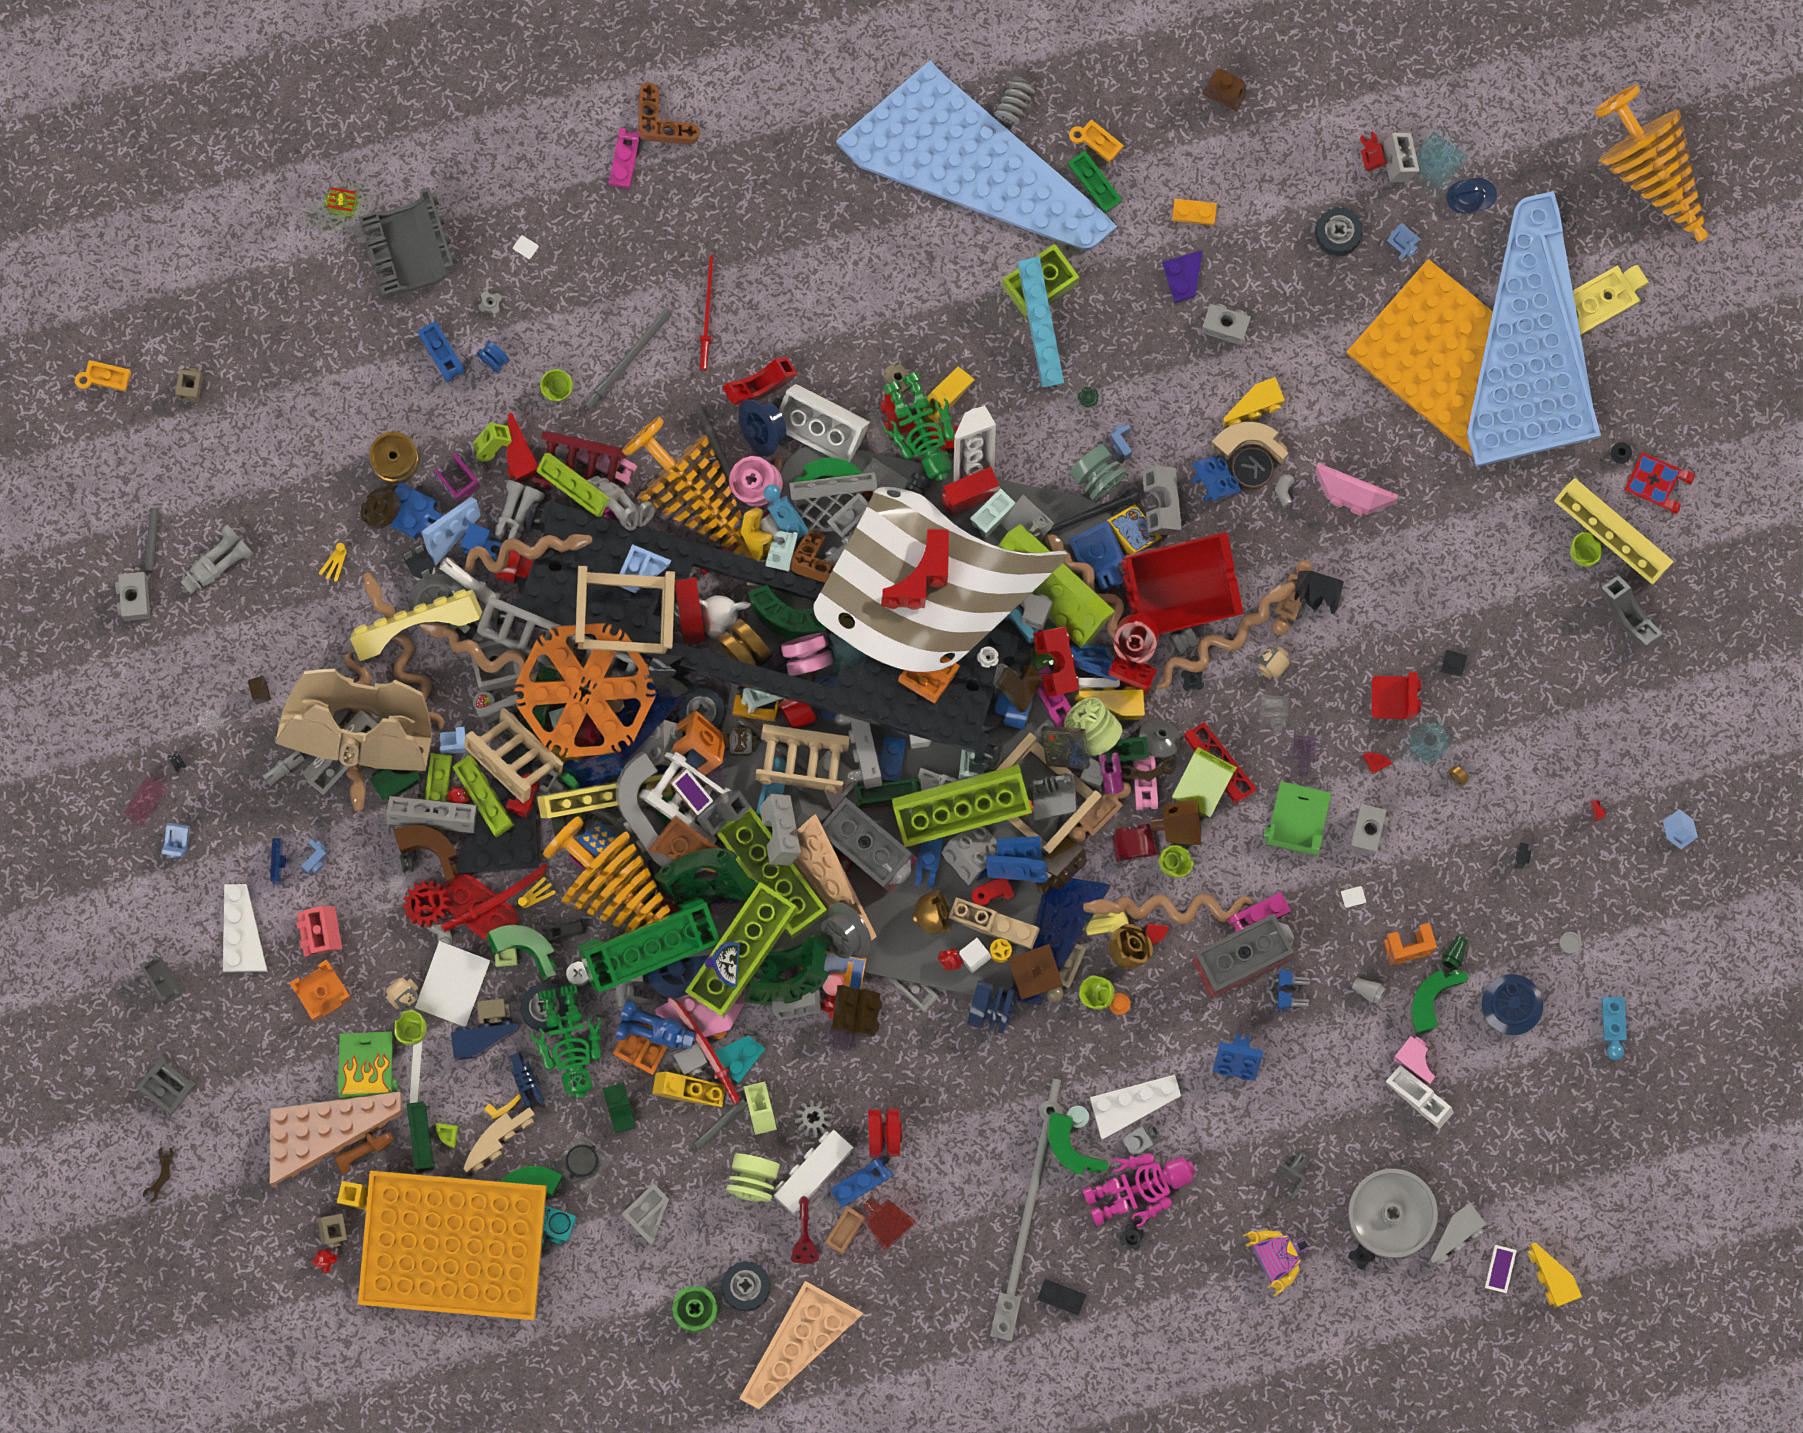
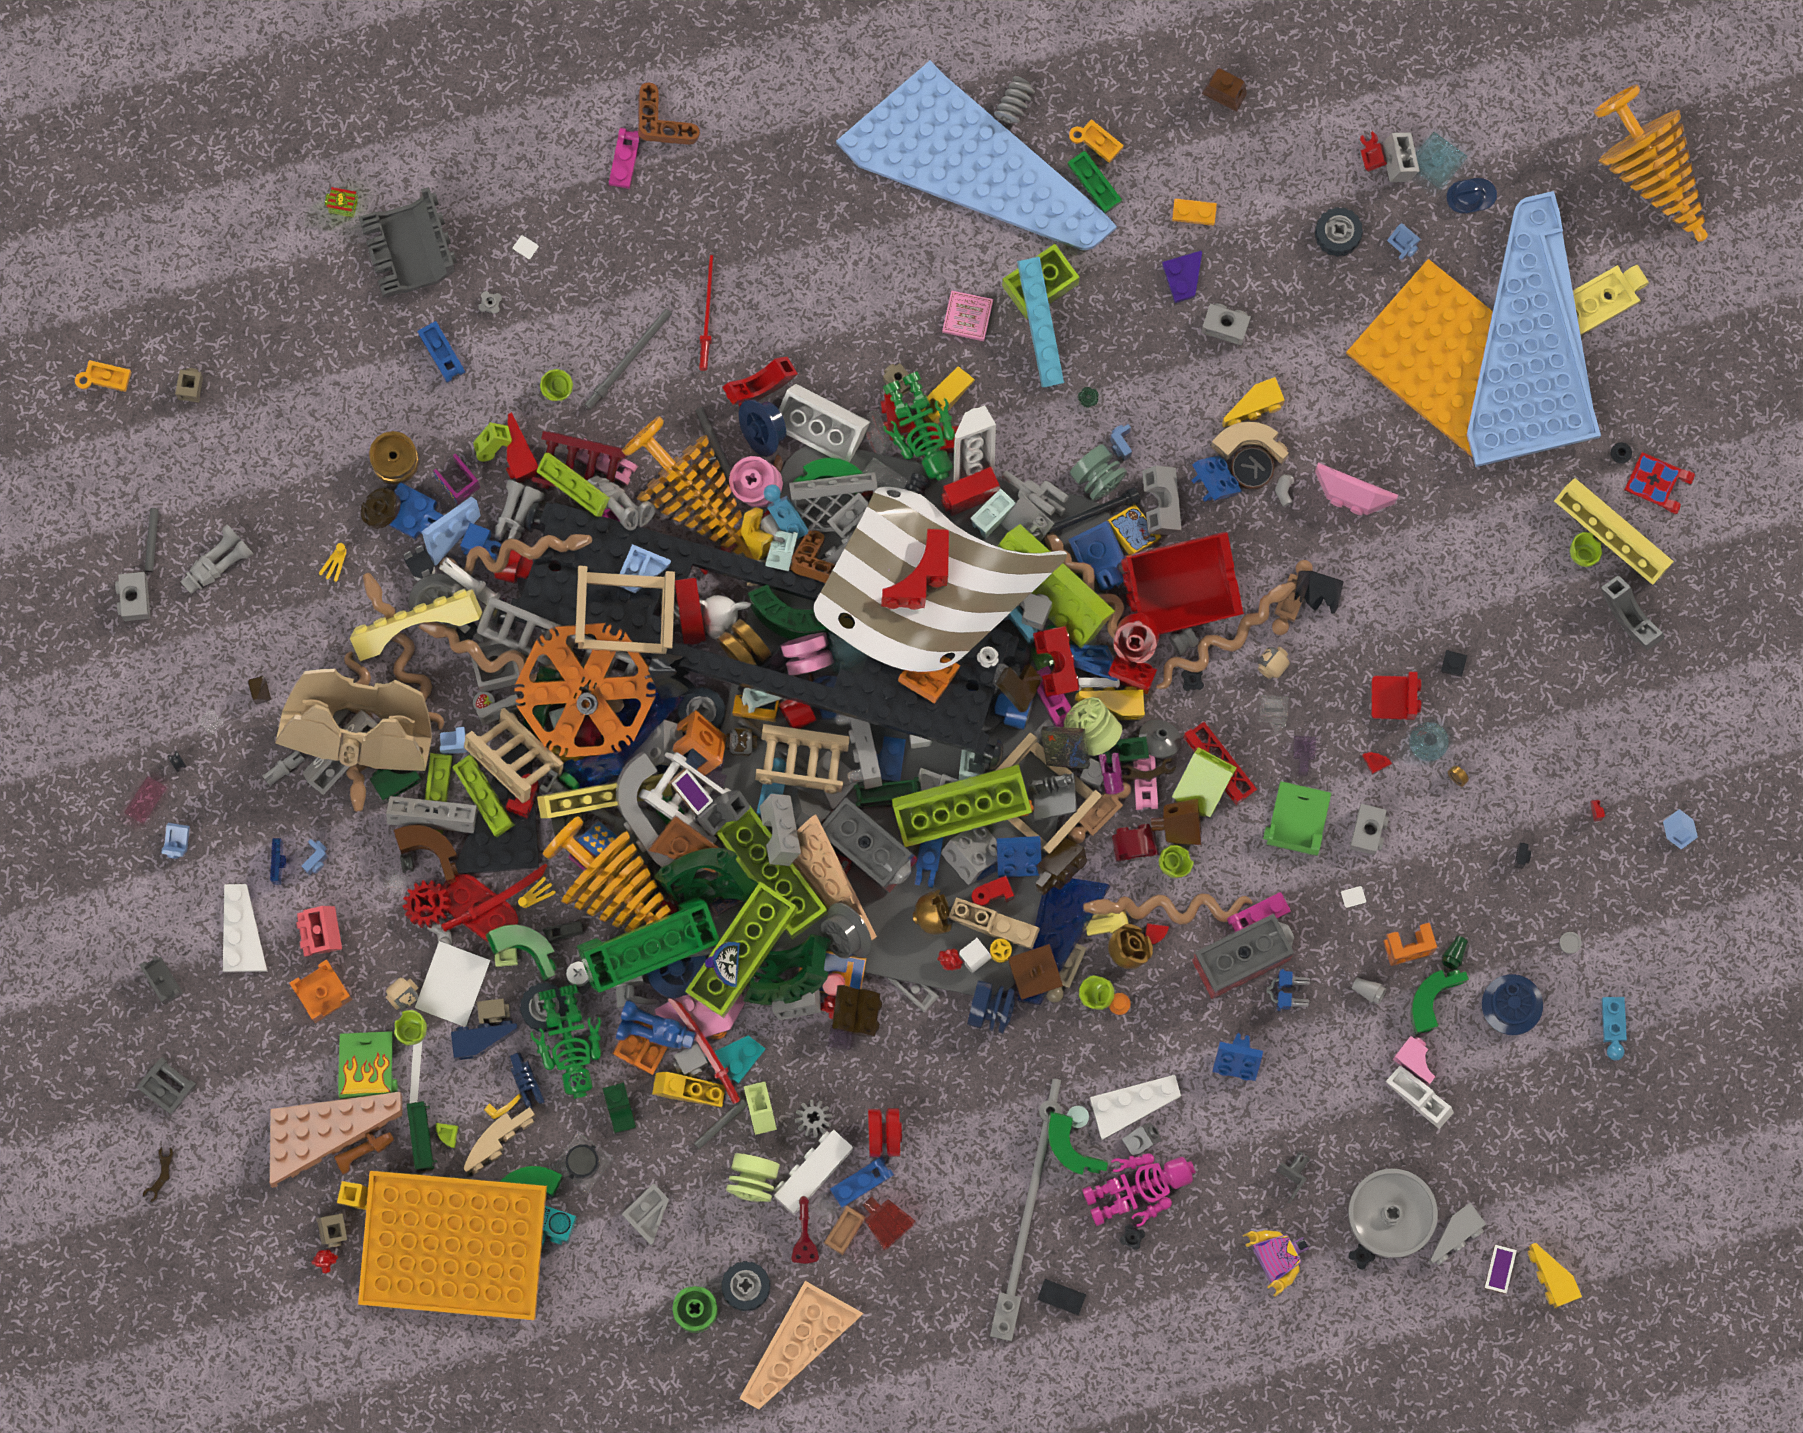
(458, 795): red piece -> none
(493, 356): blue wheel -> none
(592, 700): none -> plate
(967, 315): none -> bright pink tile
(1016, 868): blue hinge -> none
(1038, 494): none -> light grey plant

